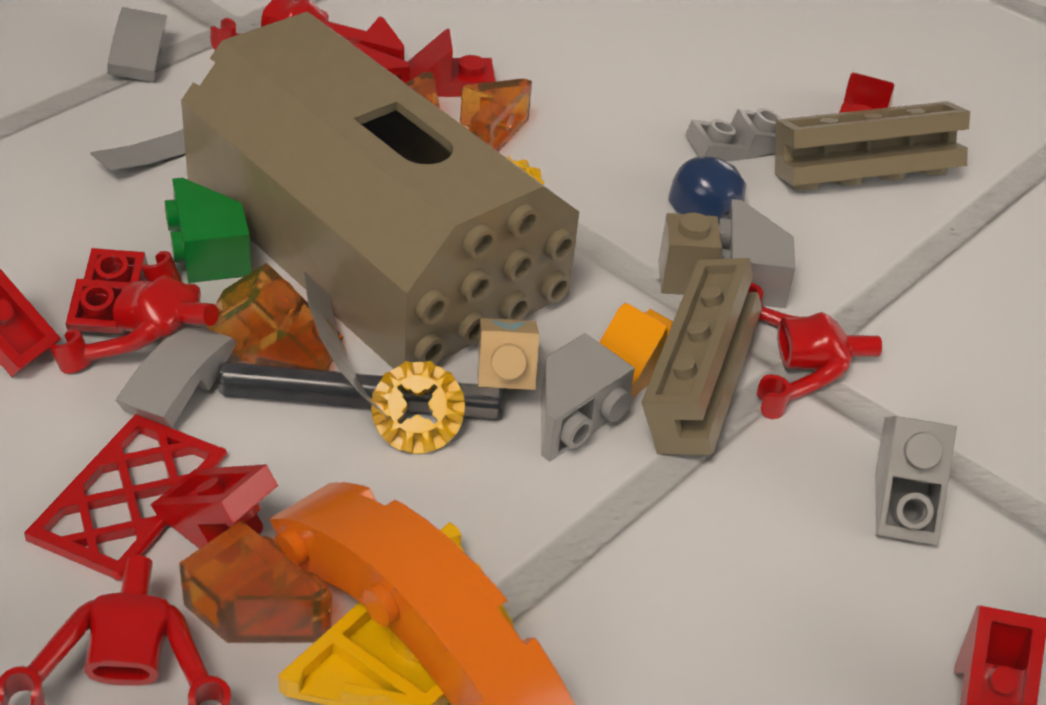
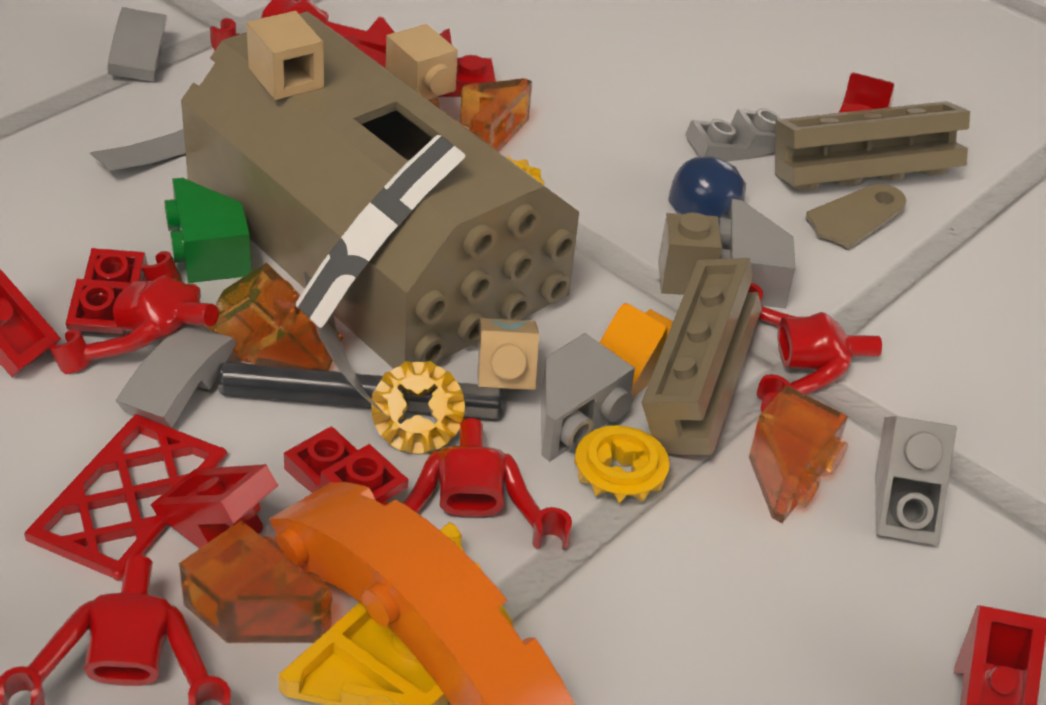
(285, 55): none -> tan brick
(334, 459): none -> red slope
(375, 226): none -> sticker
(422, 60): none -> tan brick
(473, 485): none -> red piece
(628, 447): none -> yellow gear
(793, 448): none -> clear orange slope
(856, 214): none -> dark tan piece

